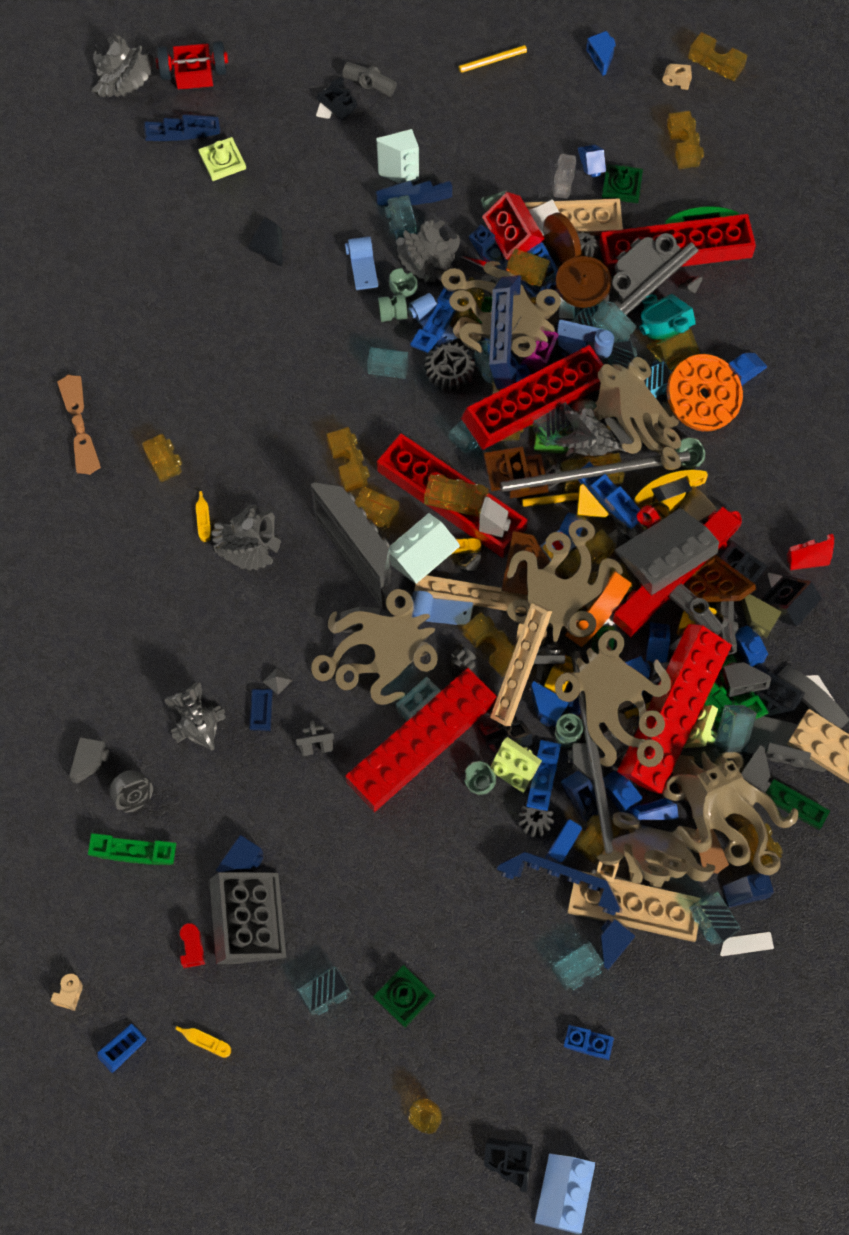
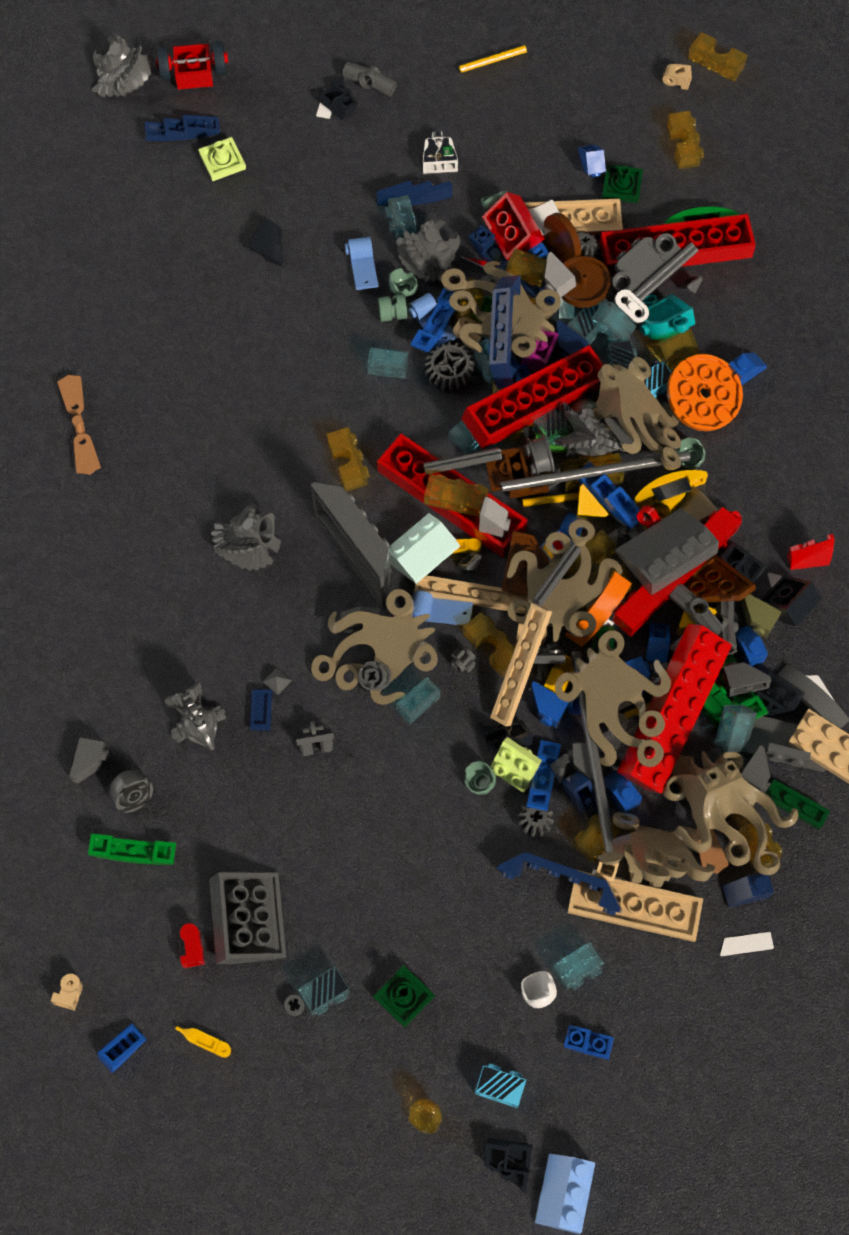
(162, 458): clear yellow brick -> none
(203, 519): yellow piece -> none
(241, 857): dark blue slope -> none
(288, 1007): none -> dark grey bush
(374, 676): none -> dark grey wheel
(377, 507): clear yellow brick -> none
(398, 157): light aqua slope -> none
(421, 739): red brick -> none
(439, 154): none -> torso
(462, 461): none -> dark grey axle
(500, 1085): none -> brick
(539, 456): none -> dark grey wheel
(539, 989): none -> white hair
(556, 575): none -> dark grey axle
(558, 276): none -> light grey slope
(560, 767): none -> dark grey slope
(564, 176): clear brick -> none
(564, 842): blue slope -> none
(568, 730): sand green wheel -> none
(601, 50): blue slope -> none
(602, 339): medium blue door -> none
(614, 941): dark blue slope -> none
(631, 306): none -> white plate
(657, 810): blue slope -> none
(701, 732): yellowish green plate -> none
(714, 918): clear light blue brick -> none

